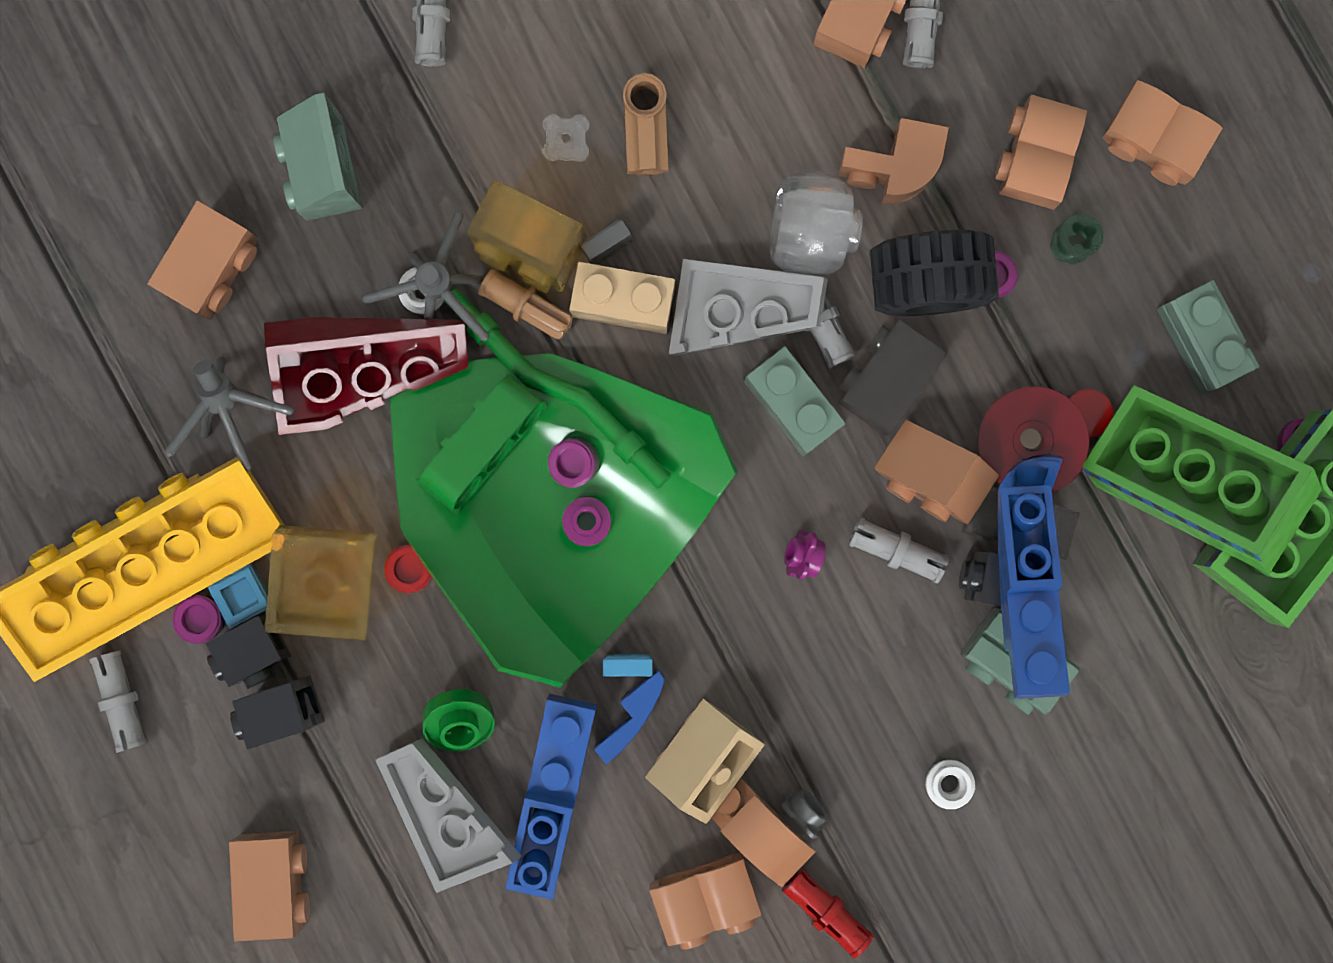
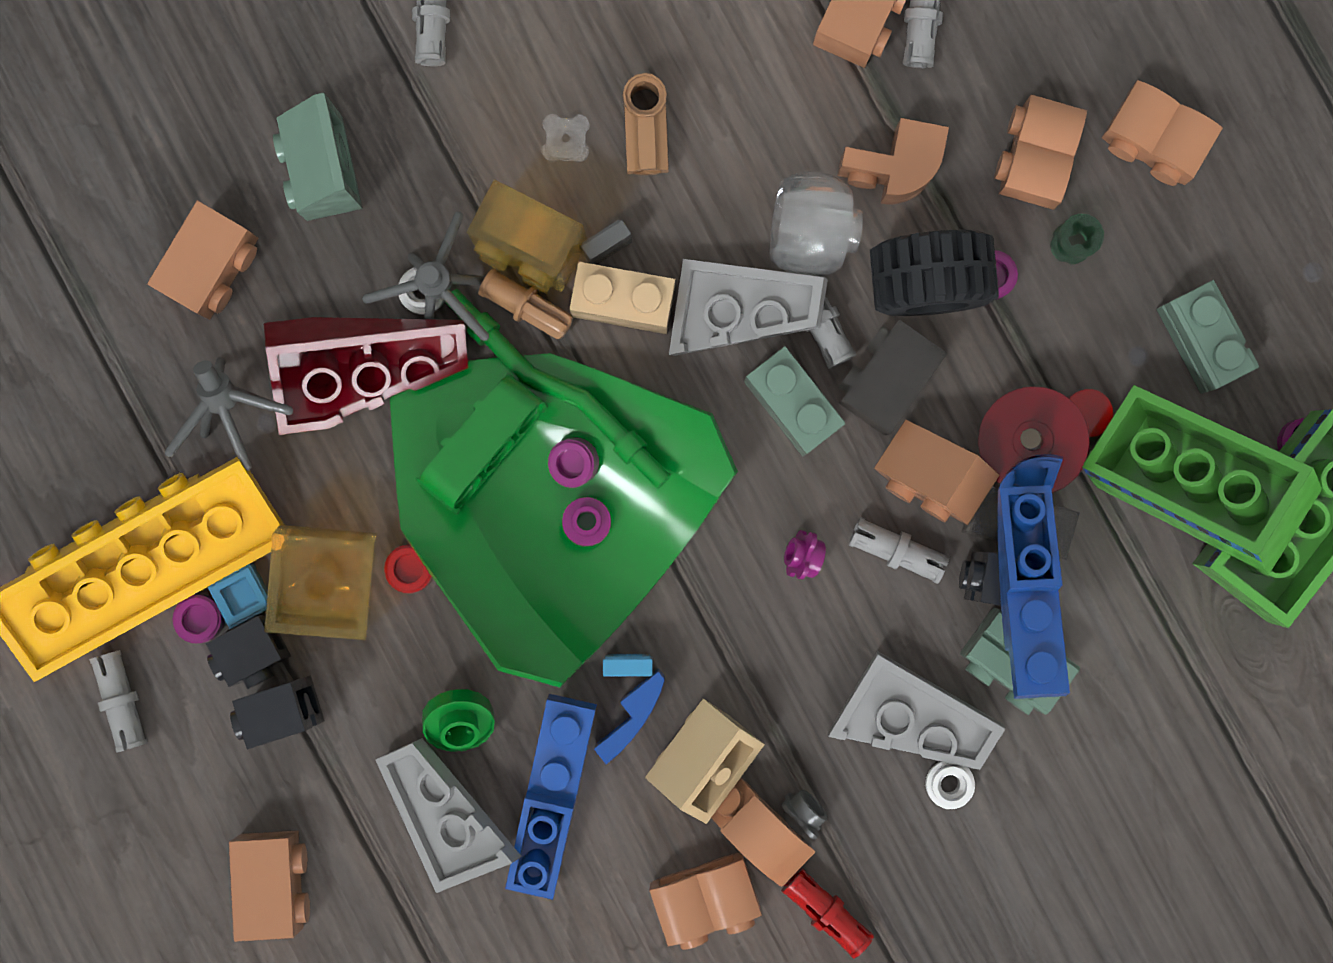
(916, 716): none -> light grey wing

